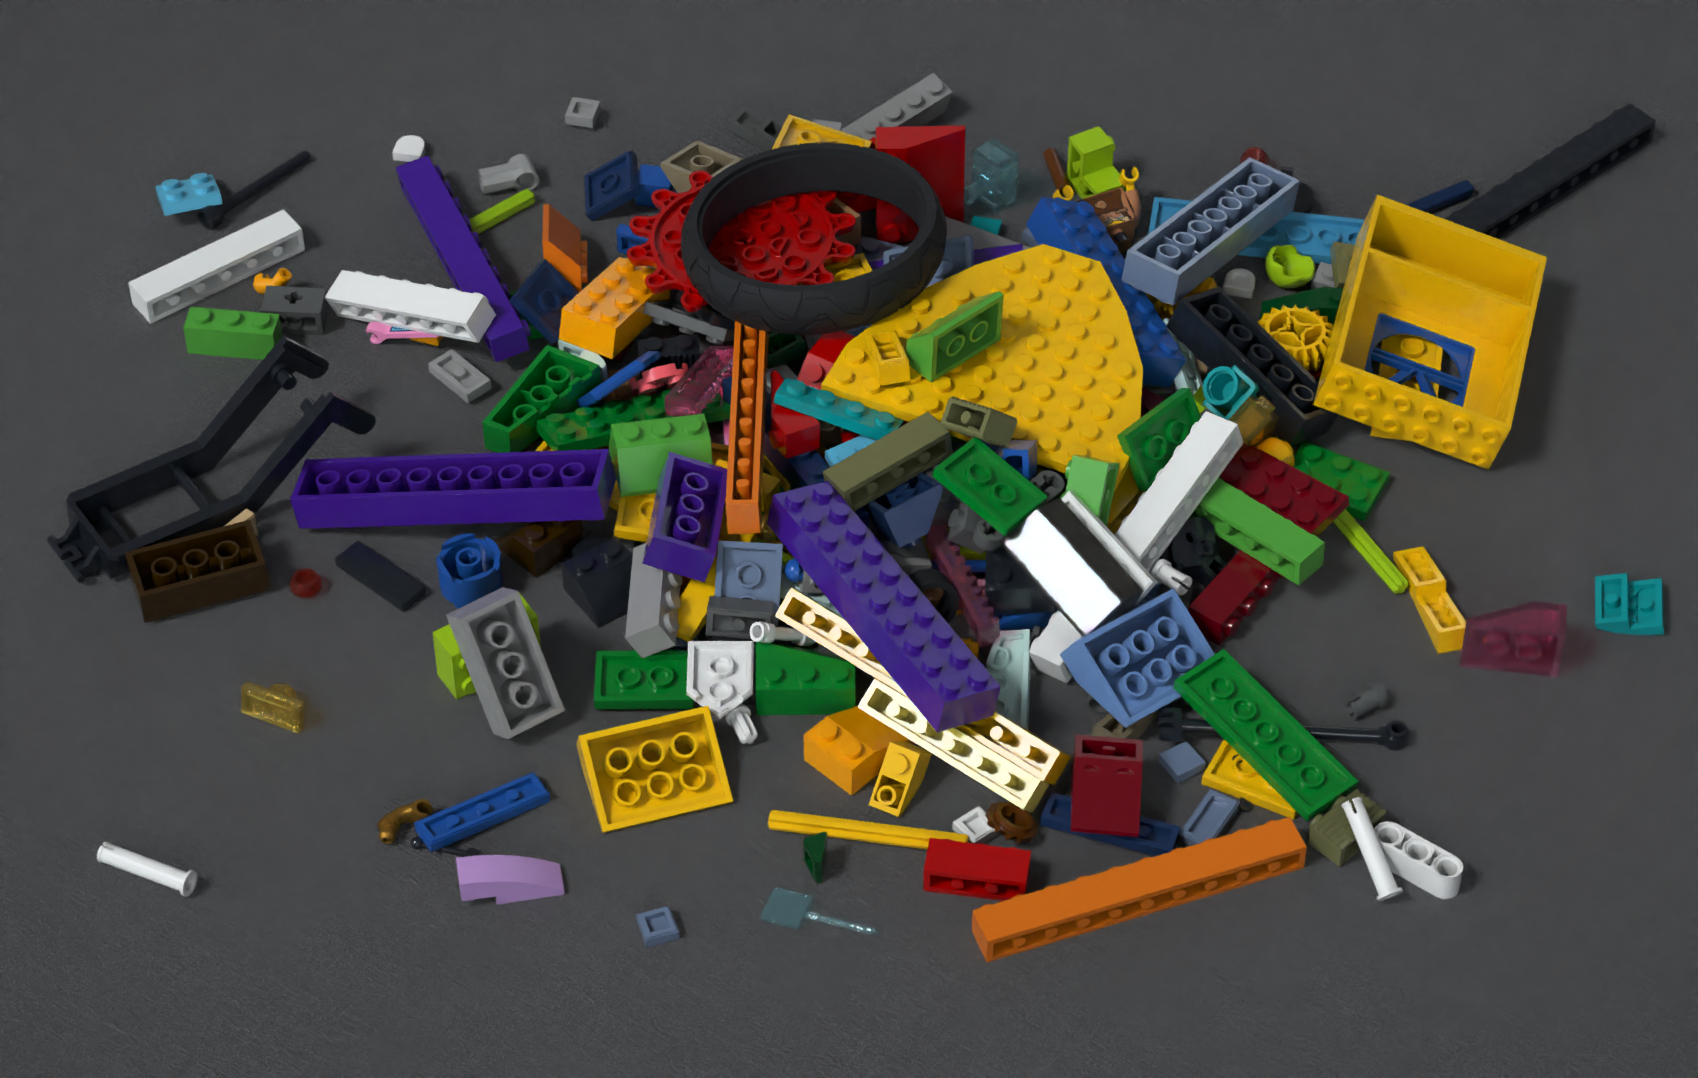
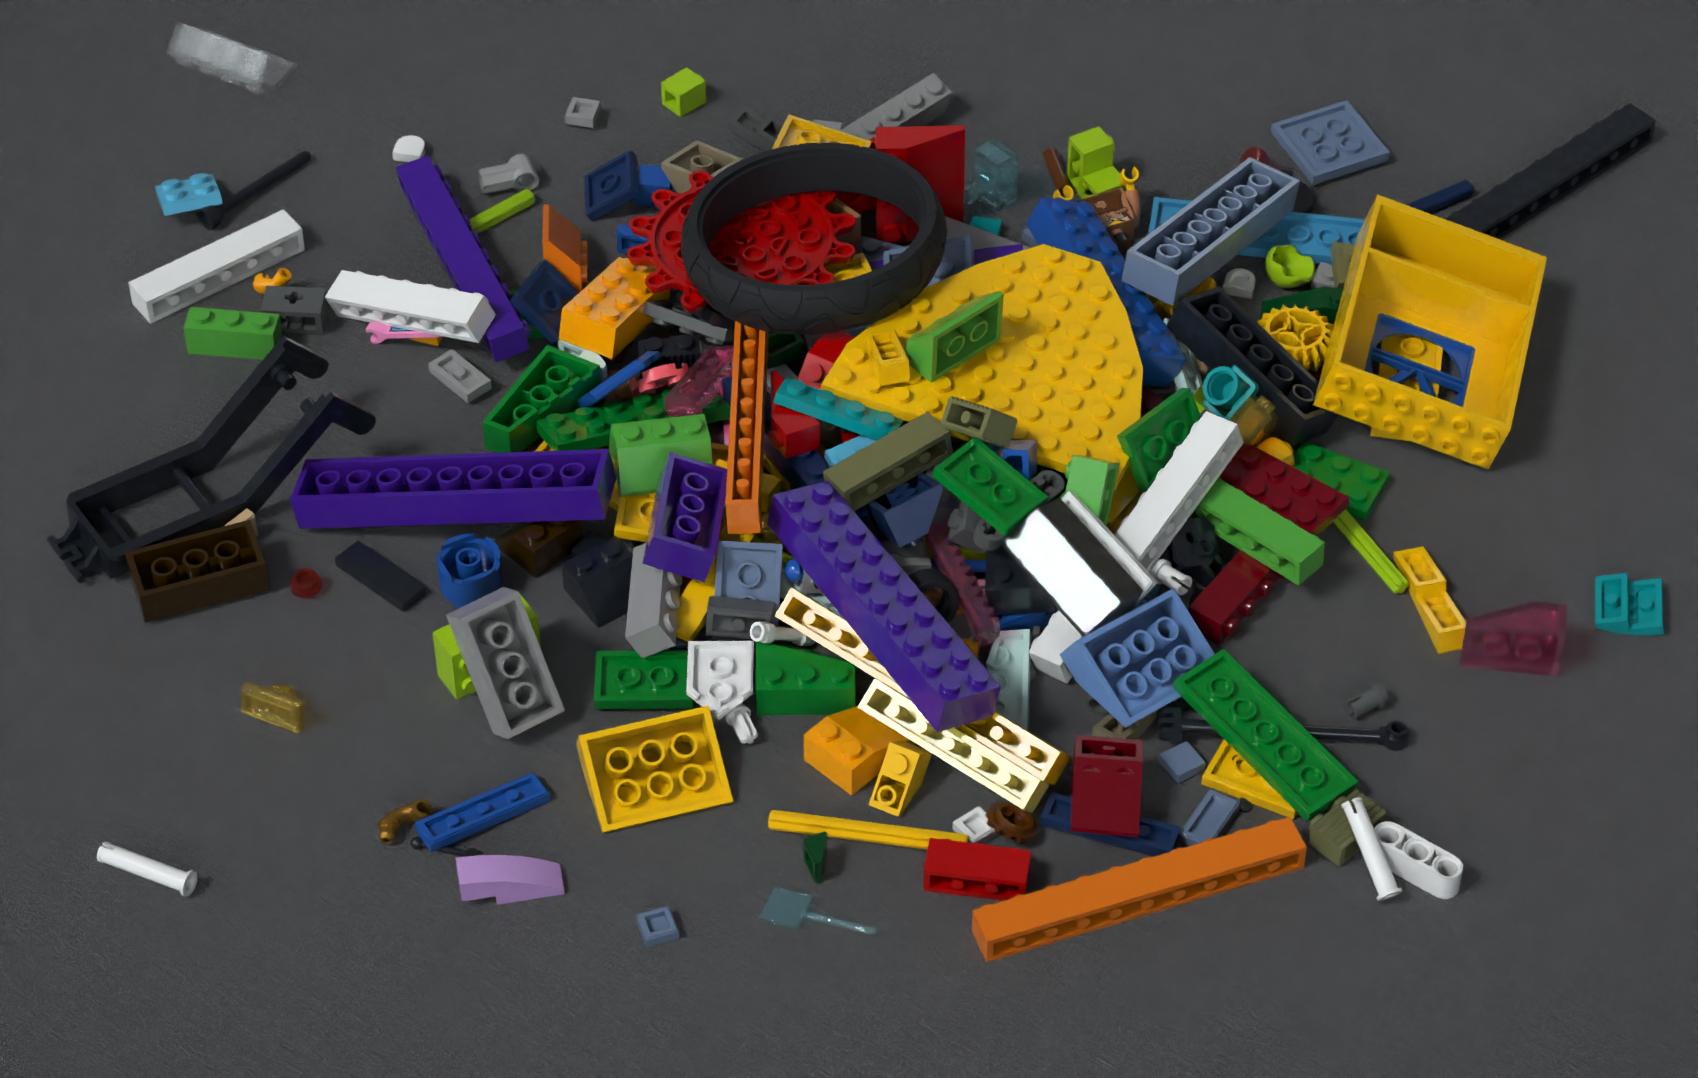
(228, 57): none -> clear slope
(683, 92): none -> lime brick
(1330, 142): none -> sand blue plate

